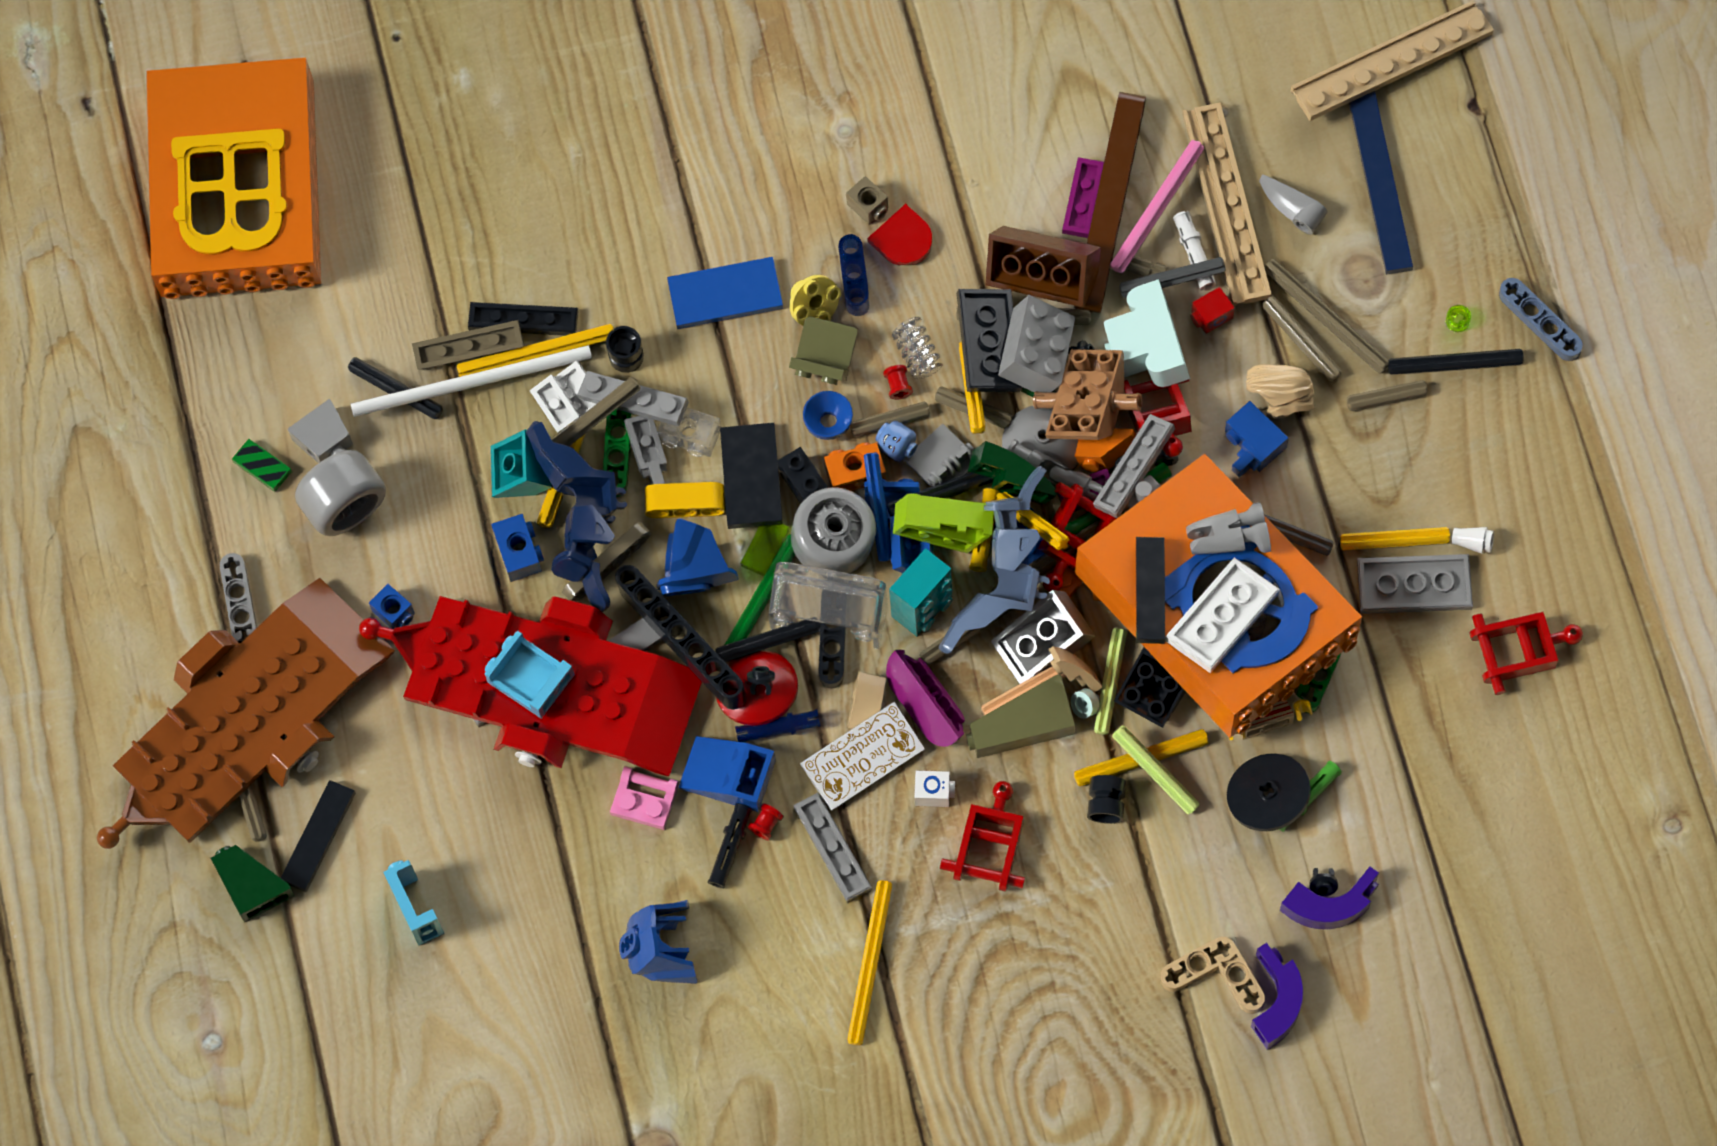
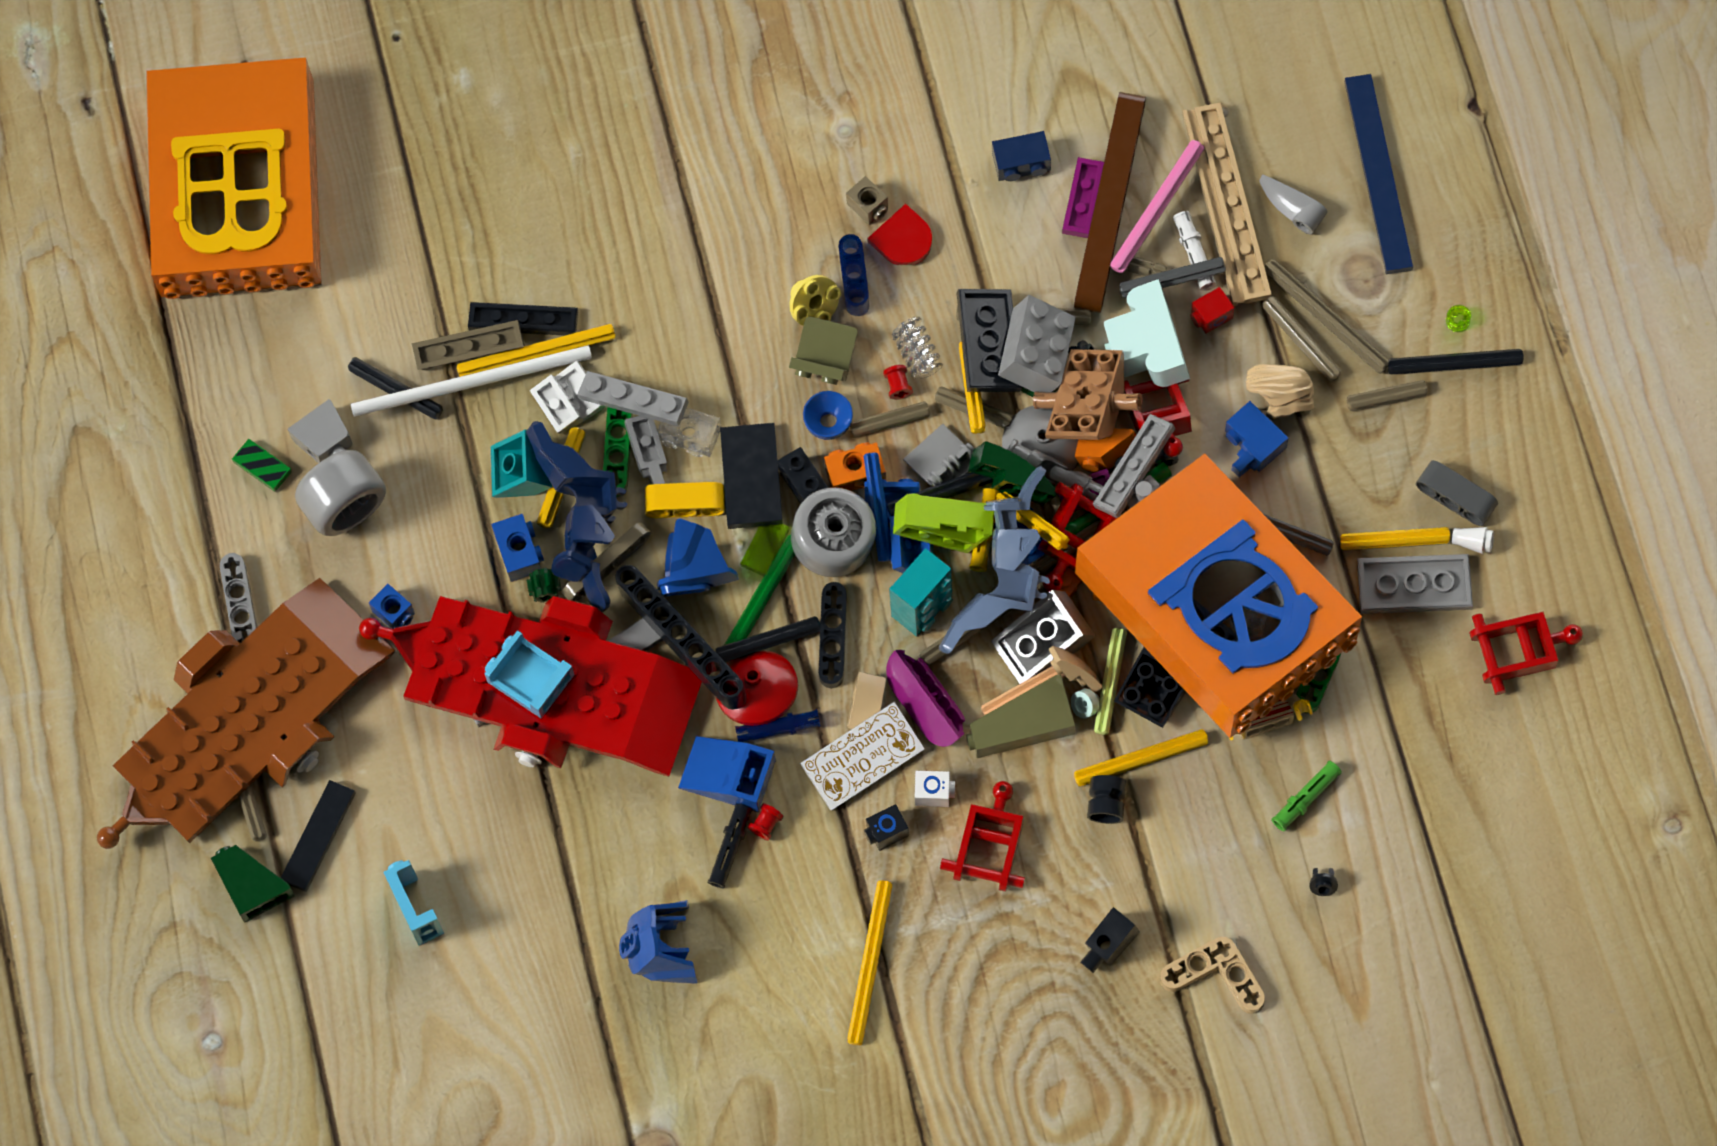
(543, 585): none -> dark green gear
(598, 412): dark tan axle -> none
(624, 349): black wheel -> none
(641, 806): bright pink plate -> none
(725, 292): blue tile -> none
(763, 676): black plate -> none
(828, 599): clear windscreen -> none
(832, 847): light grey tile -> none
(886, 827): none -> black brick
(896, 441): medium blue head -> none
(1021, 156): none -> dark blue brick
(1042, 265): reddish brown slope -> none
(1113, 928): none -> black torso
(1150, 590): black tile -> none
(1155, 769): yellowish green axle -> none
(1222, 615): white tile -> none
(1224, 532): light grey piece -> none
(1277, 809): black piece -> none
(1281, 1017): dark purple arch -> none
(1330, 913): dark purple arch -> none
(1391, 60): tan plate -> none
(1456, 493): none -> dark grey beam
(1544, 316): sand blue beam -> none

